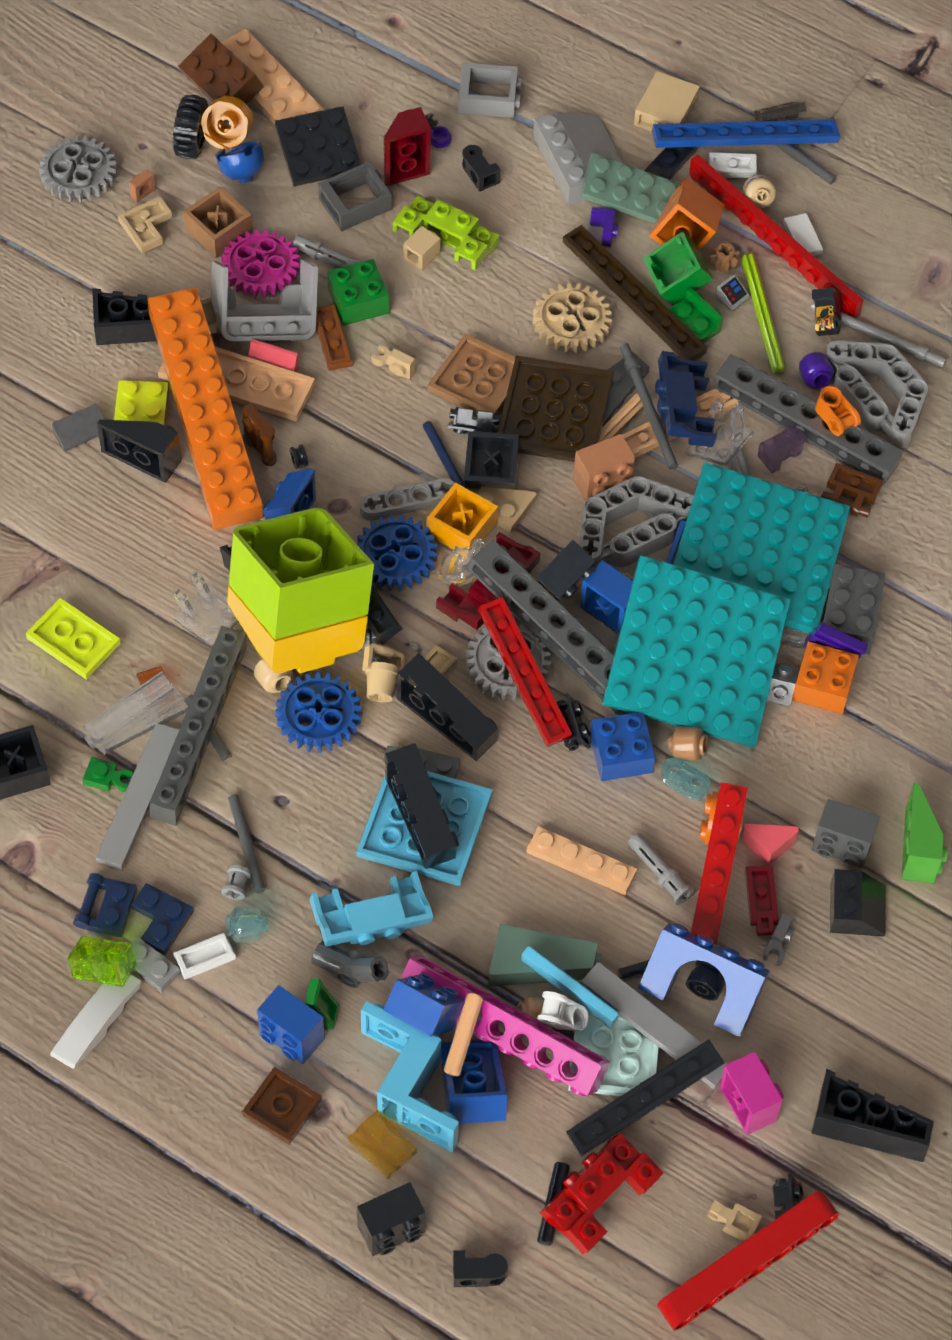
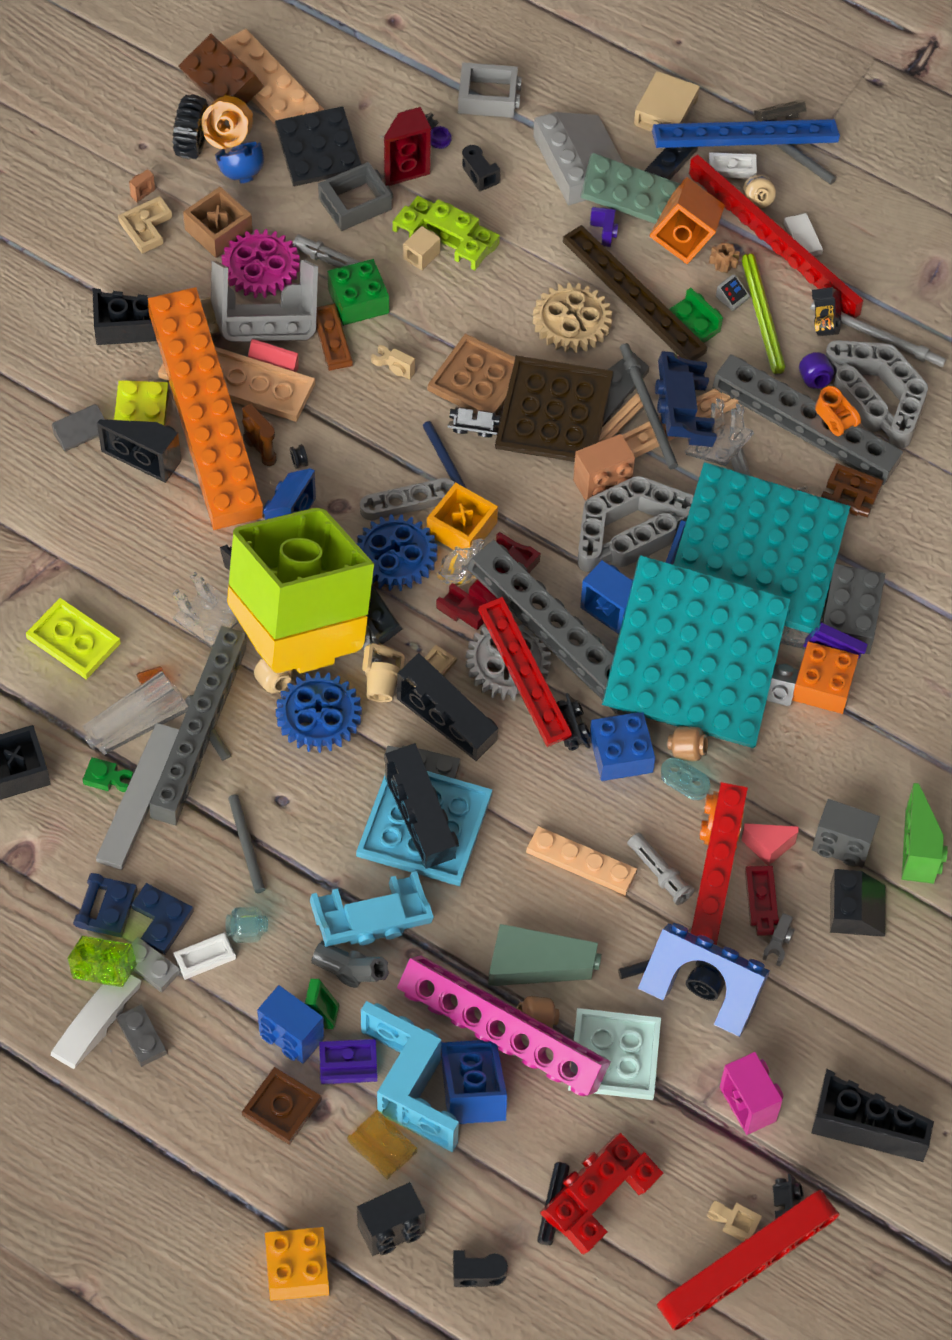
(78, 168): light grey gear -> none
(141, 1035): none -> flat silver plate
(236, 882): light grey bush -> none
(296, 1263): none -> light orange brick
(348, 1061): none -> dark purple plate
(424, 1004): brick -> none
(463, 1034): light nougat axle -> none
(492, 460): black brick -> none
(511, 504): tan wing -> none
(562, 1012): white piece -> none
(567, 570): black brick -> none
(569, 986): medium azure tile -> none
(645, 1017): light grey tile -> none
(645, 1097): black tile -> none
(677, 268): green container -> none
(781, 447): clear purple leg -> none

